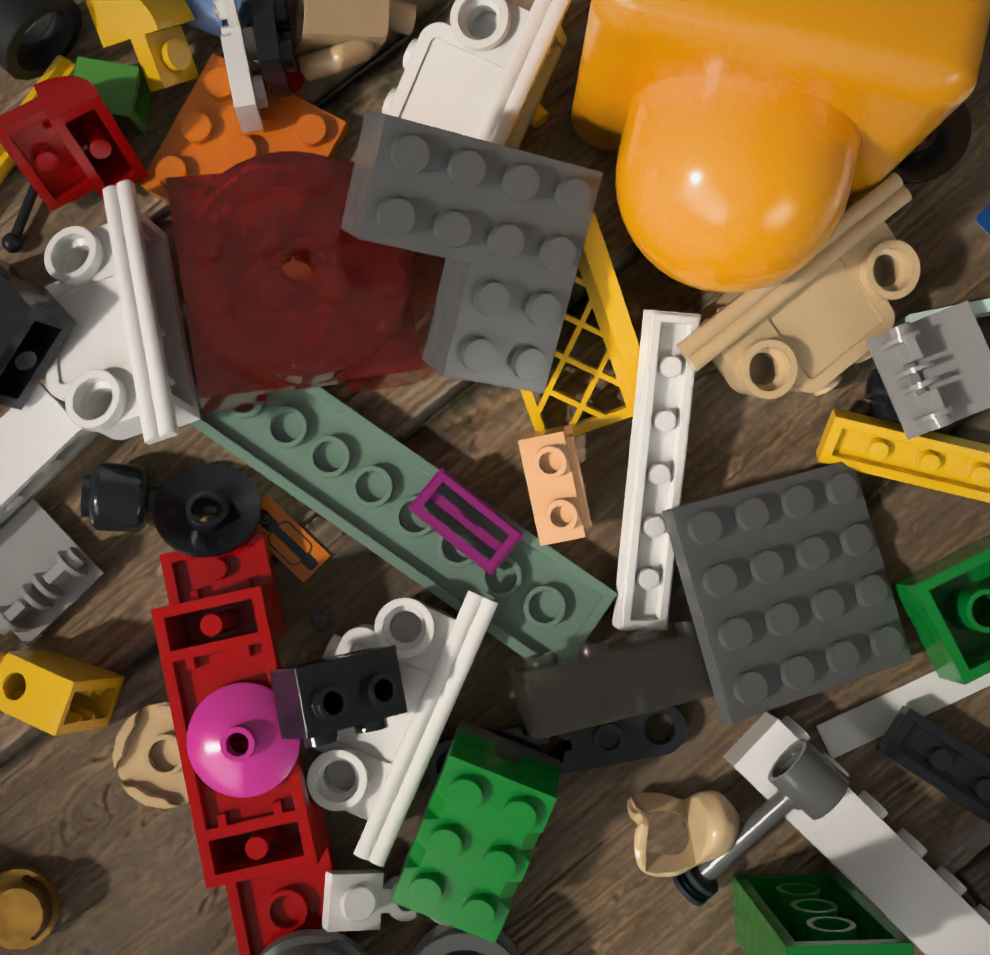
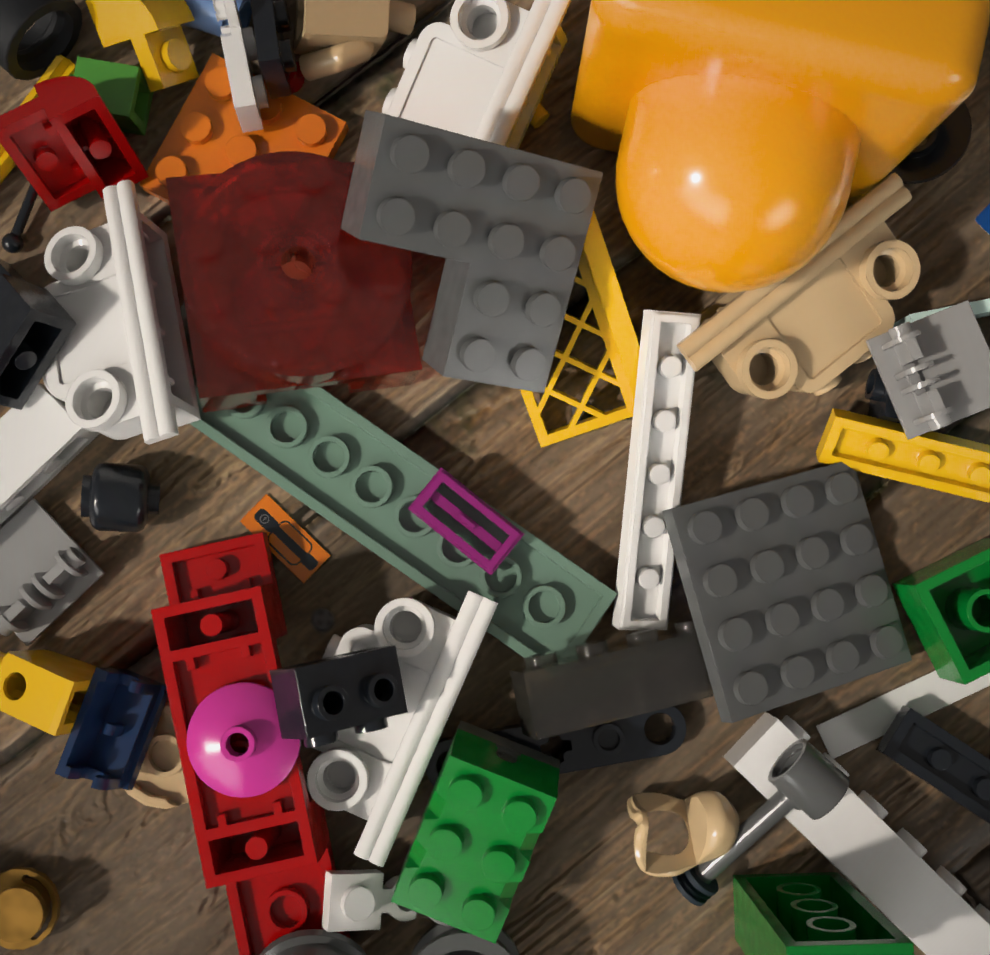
(113, 729): none -> dark blue hinge
(204, 492): black dish -> none
(555, 484): light nougat window -> none

